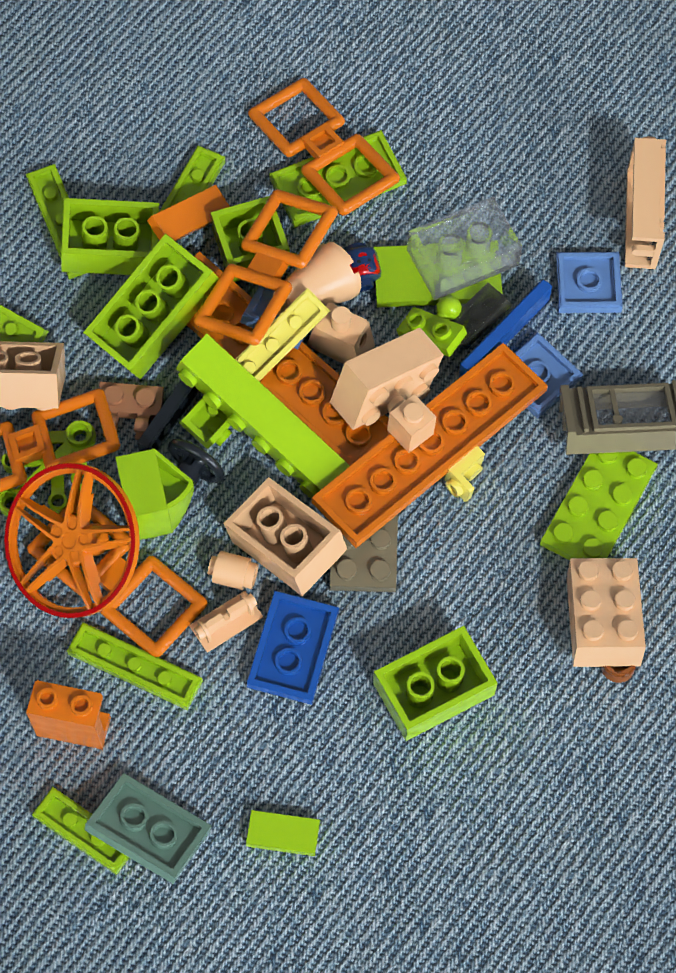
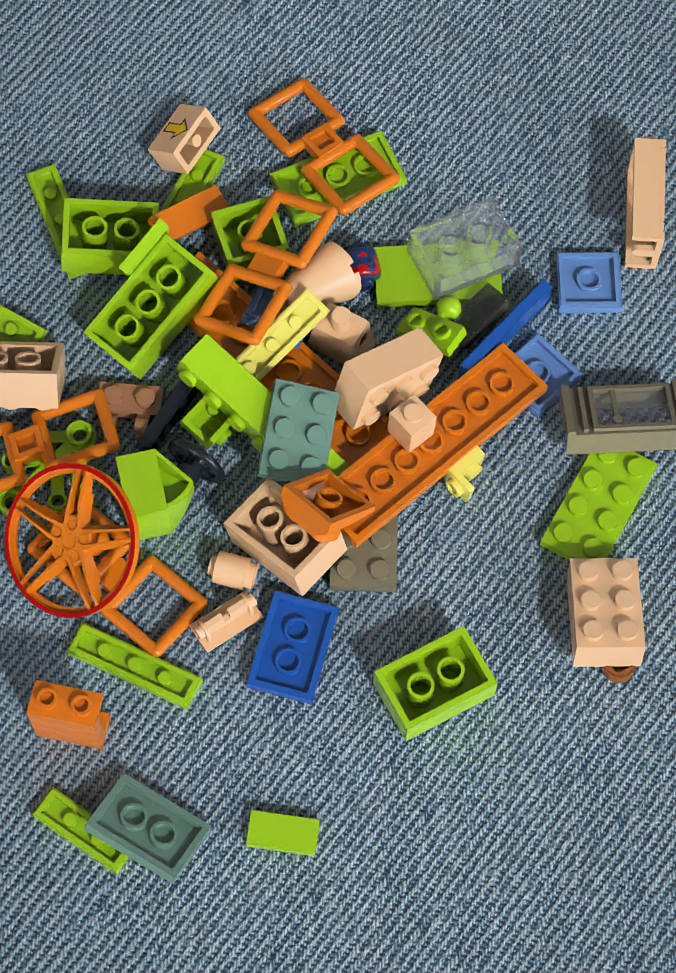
(144, 247): none -> lime tile
(184, 138): none -> light nougat brick
(297, 431): none -> sand green plate
(323, 504): none -> orange slope

